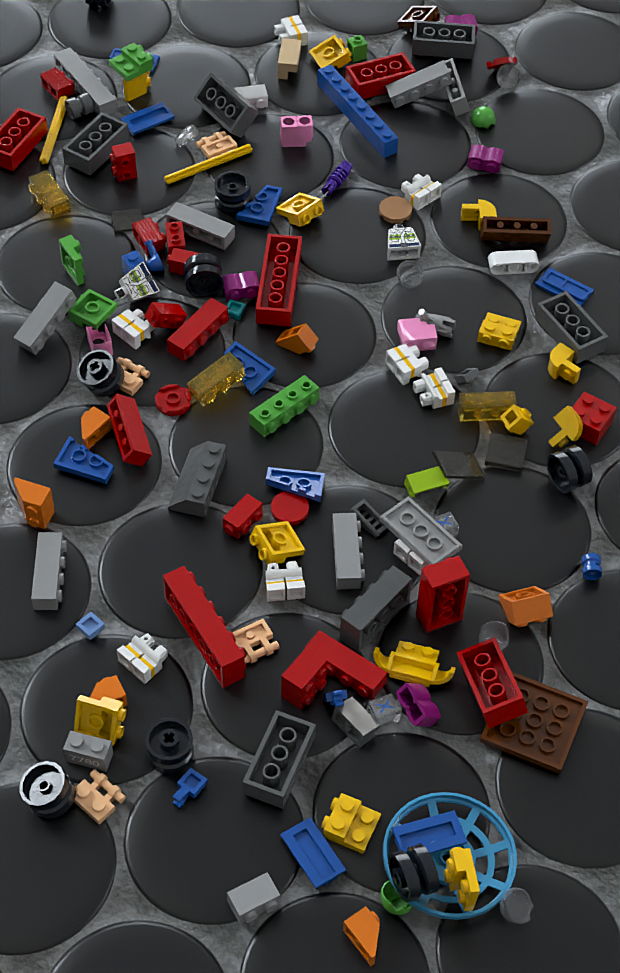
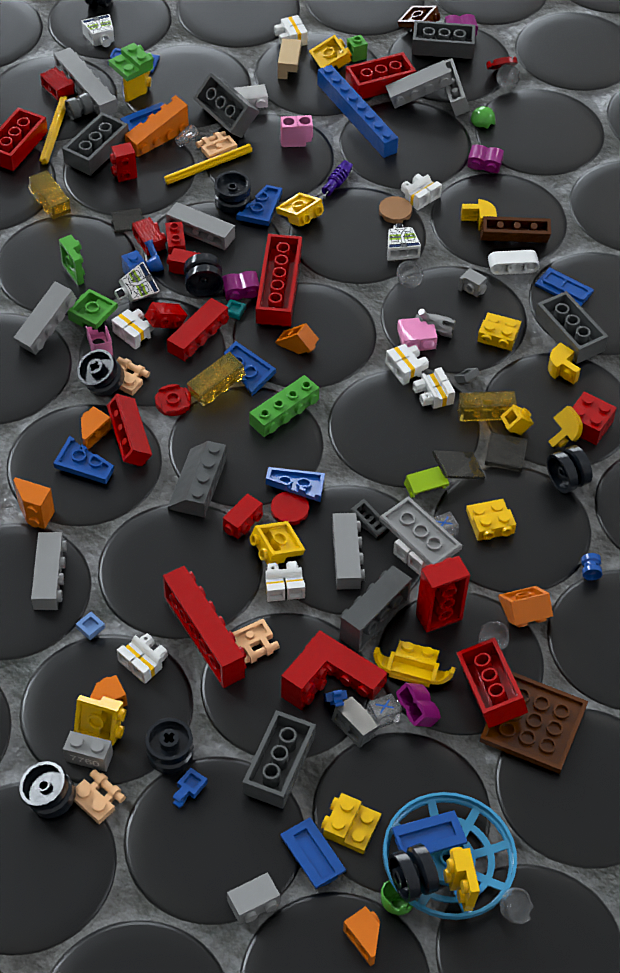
(98, 30): none -> white torso
(159, 127): none -> orange wedge
(473, 282): none -> light grey brick
(491, 519): none -> yellow plate

